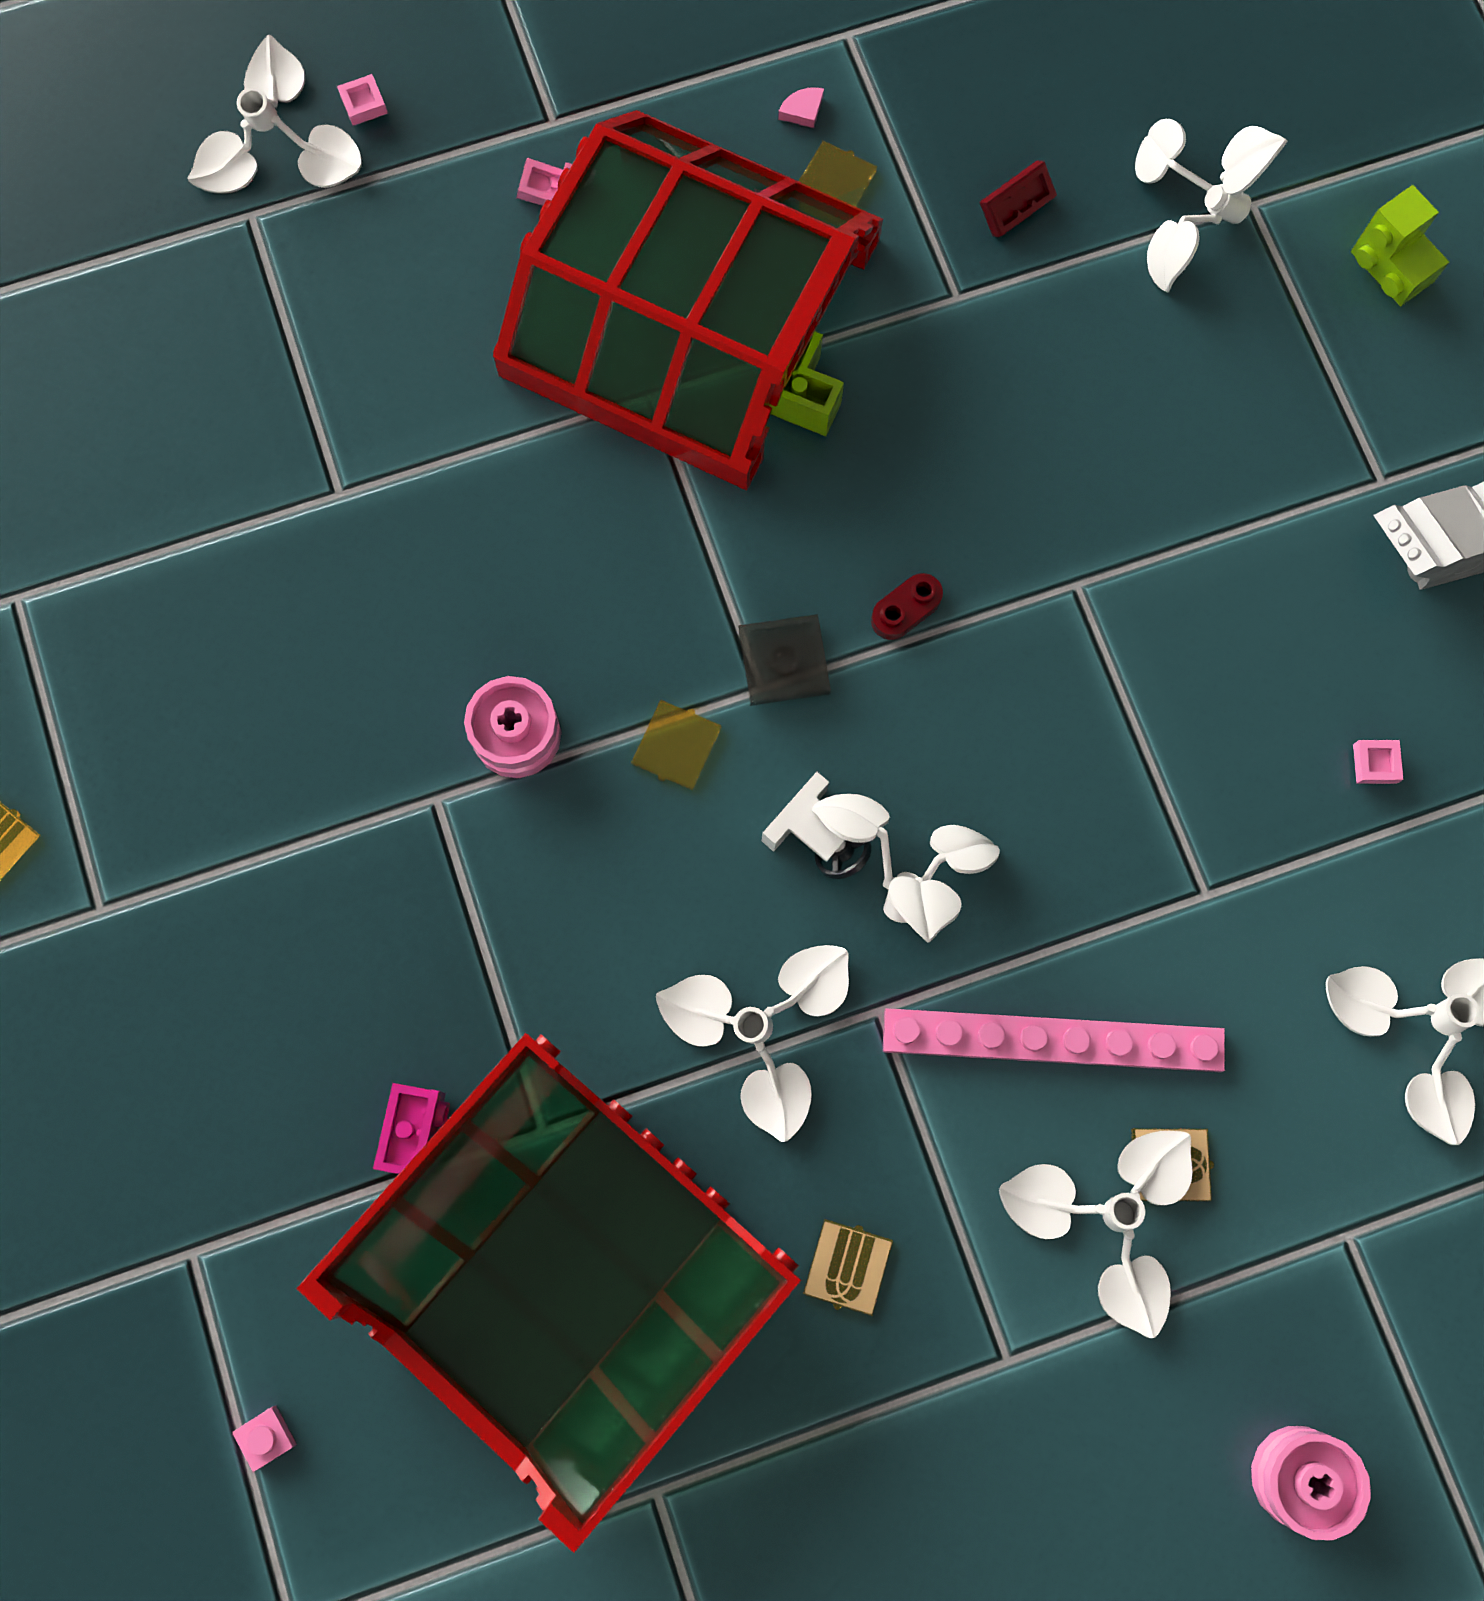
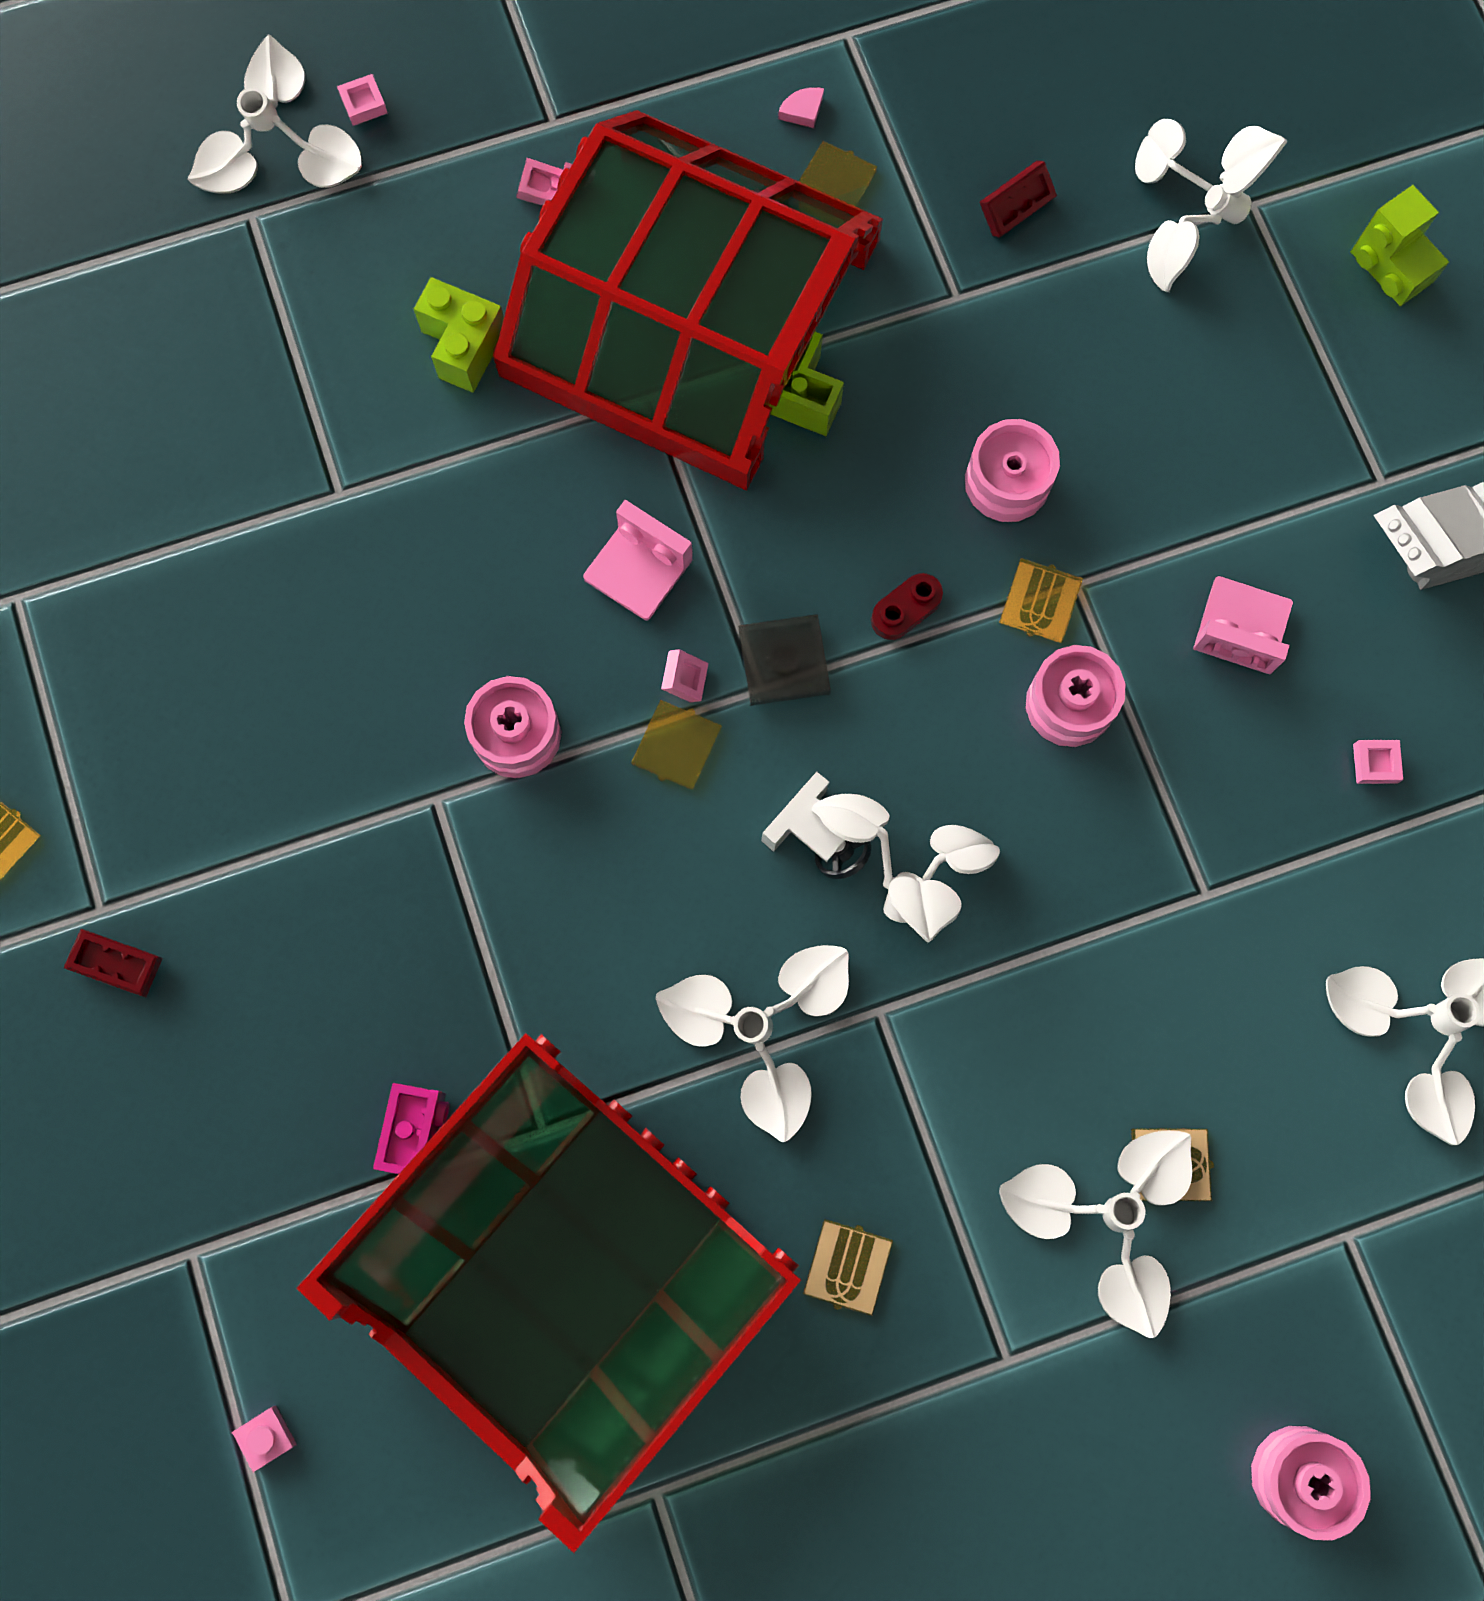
(113, 963): none -> dark red plate
(466, 331): none -> lime brick
(639, 562): none -> bright pink bracket
(684, 676): none -> bright pink plate
(1012, 470): none -> bright pink wheel
(1041, 600): none -> clear yellow piece
(1053, 1040): bright pink plate -> none
(1096, 700): none -> bright pink wheel
(1244, 626): none -> bright pink bracket

